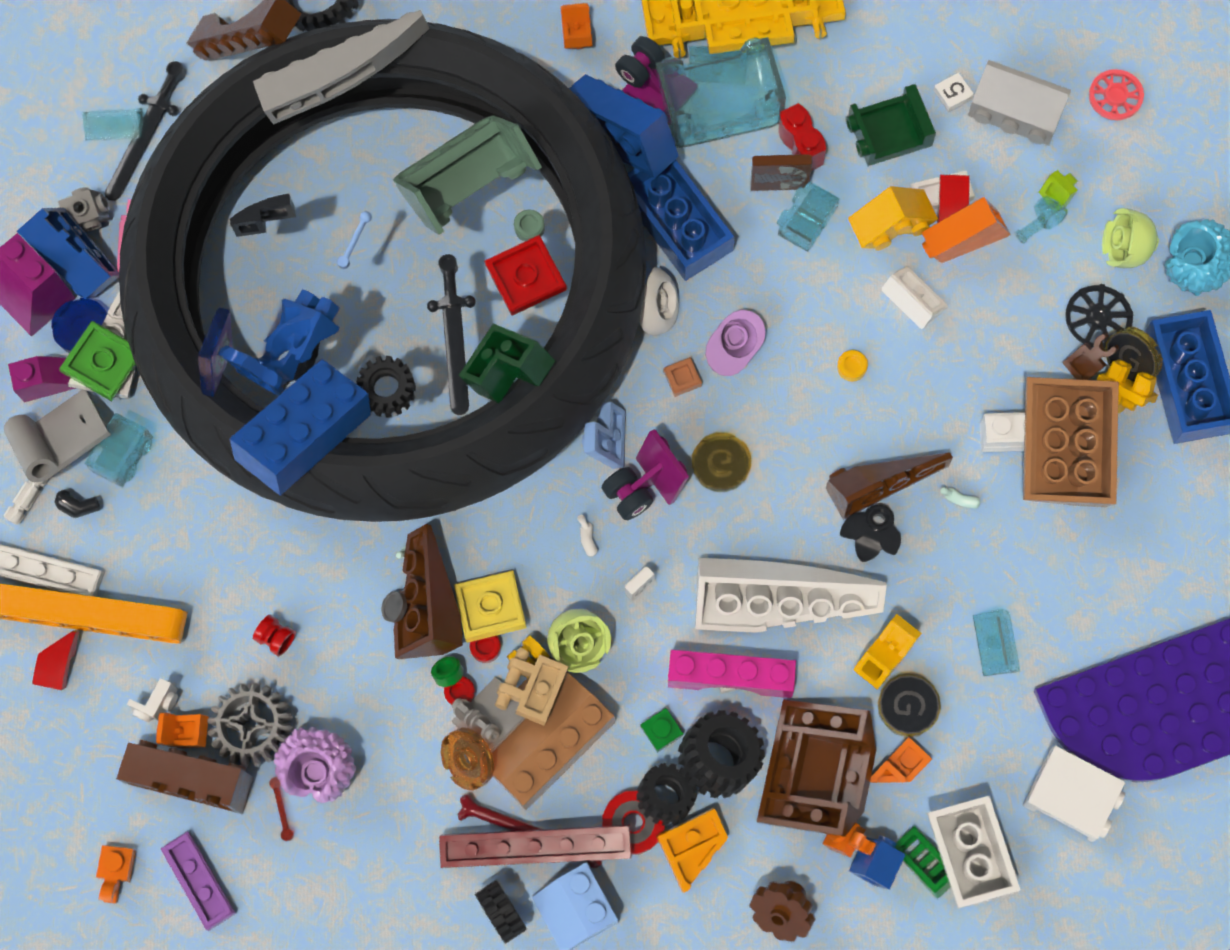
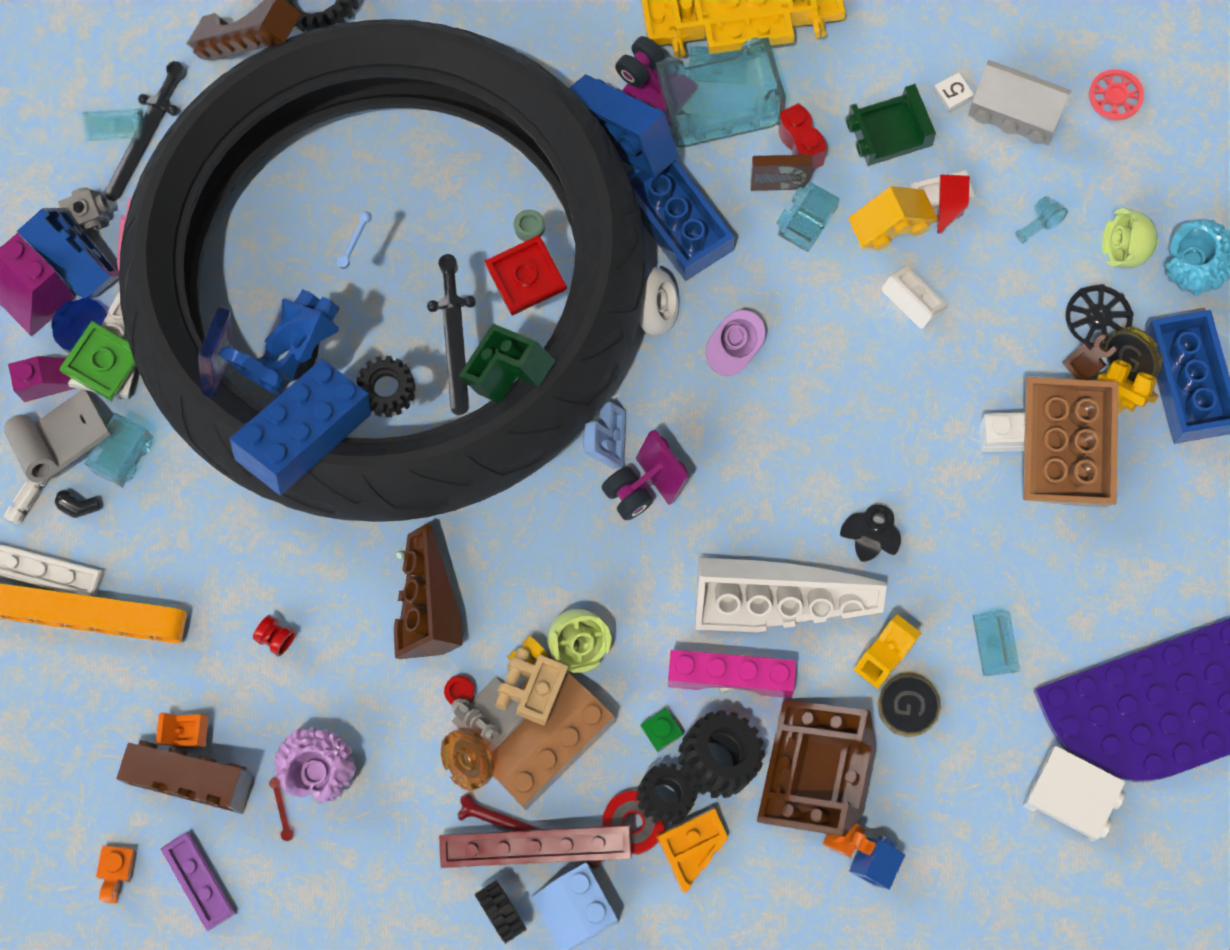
(54, 662): red slope -> none
(161, 700): white bracket -> none
(251, 711): light grey gear -> none
(254, 217): black slope -> none
(336, 69): light grey slope -> none
(394, 607): flat silver piece -> none
(447, 671): green tile -> none
(463, 167): sand green windscreen -> none
(486, 649): red tile -> none
(490, 606): light yellow tile -> none
(576, 26): orange bracket -> none
(586, 536): white piece -> none
(639, 583): white tile -> none
(682, 377): nougat tile -> none
(721, 462): clear yellow tile -> none
(783, 910): reddish brown plant -> none
(852, 365): yellow tile -> none
(871, 483): reddish brown wedge -> none
(902, 764): orange slope -> none
(926, 879): green slope -> none
(962, 500): light aqua piece -> none
(965, 231): orange slope -> none
(973, 852): white slope -> none
(1059, 187): lime tile -> none

